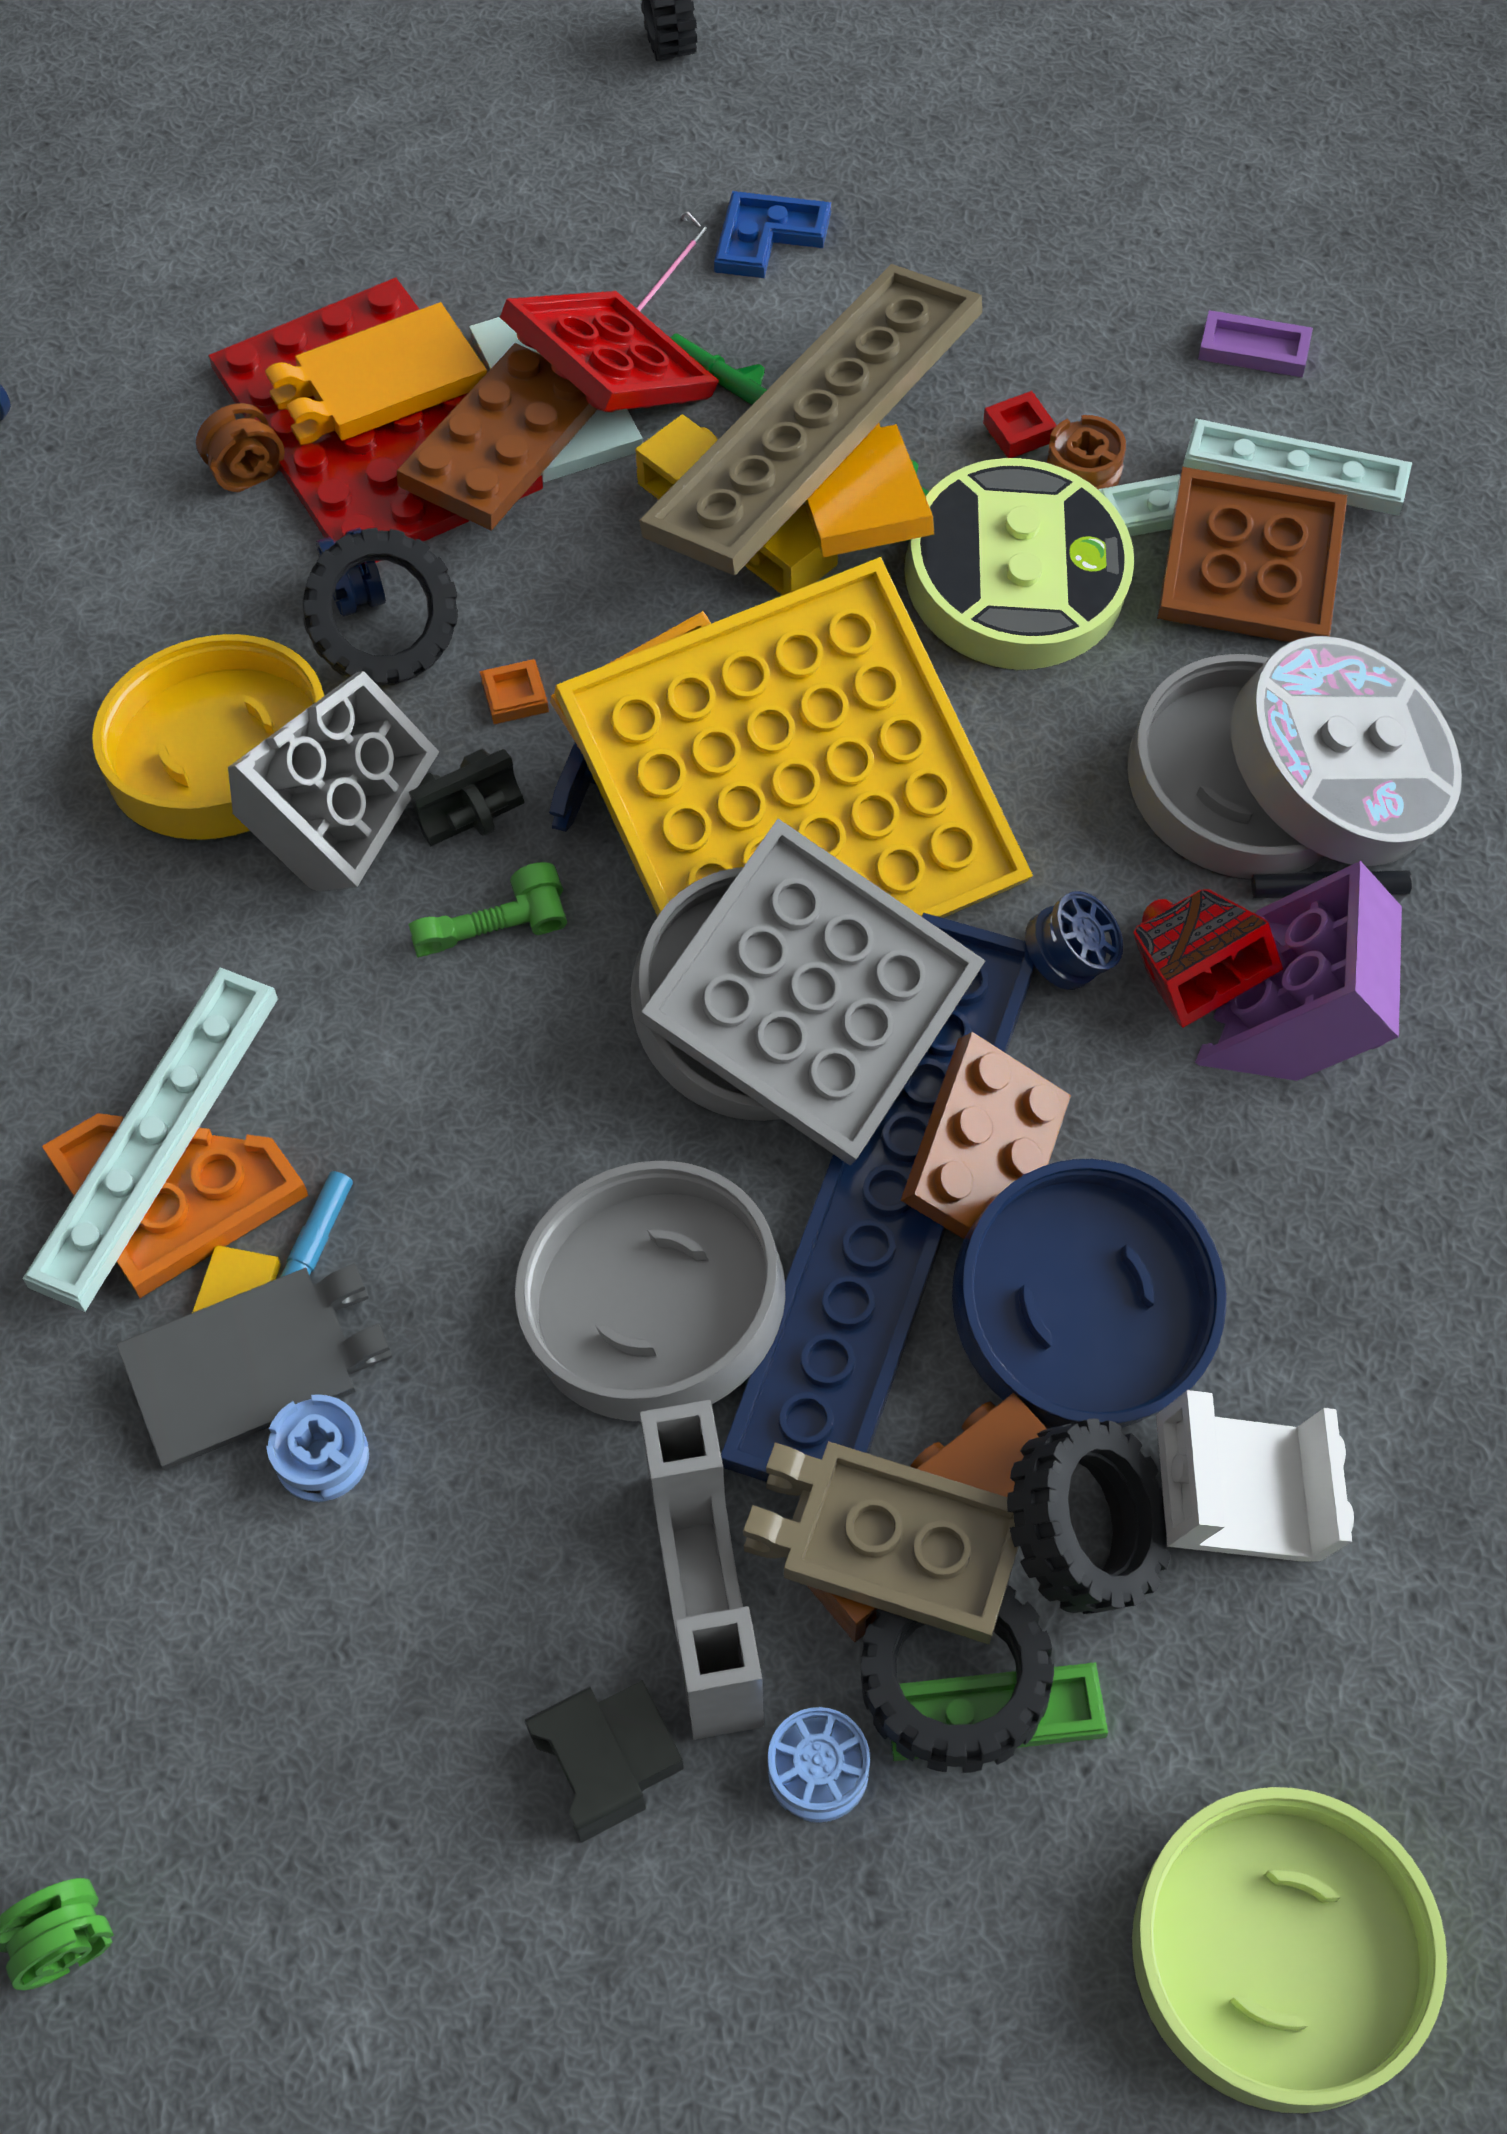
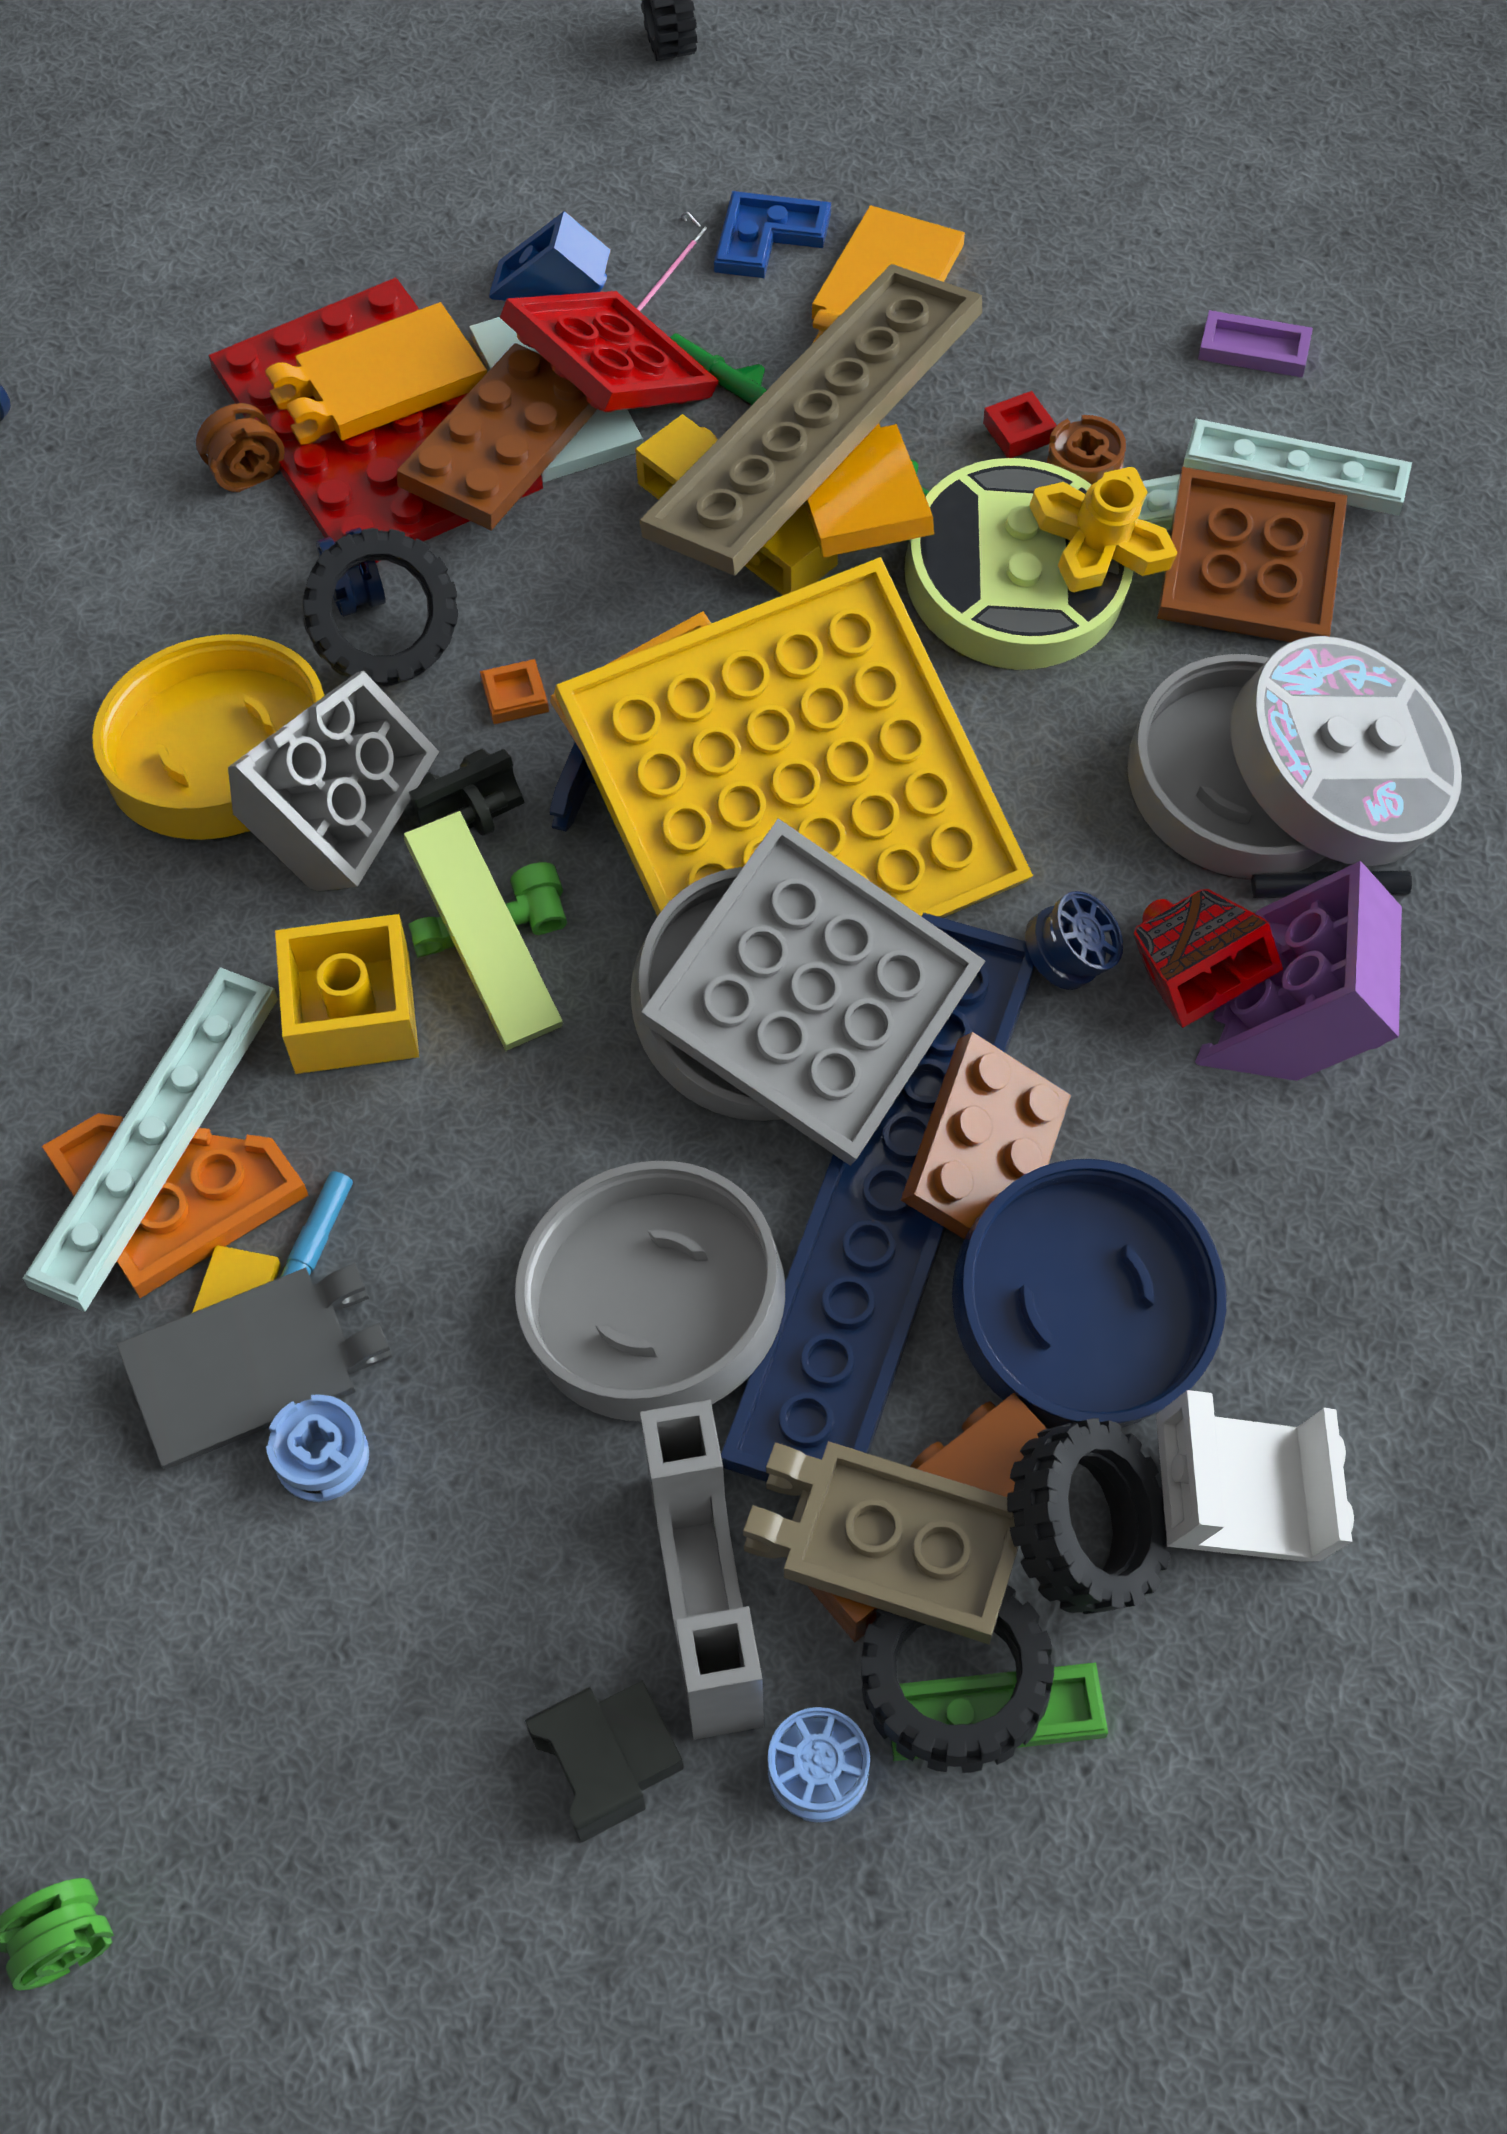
(346, 994): none -> yellow brick
(483, 930): none -> yellowish green tile
(552, 262): none -> blue slope
(877, 242): none -> light orange tile
(1102, 528): none -> yellow plant
(1289, 1950): yellowish green piece -> none

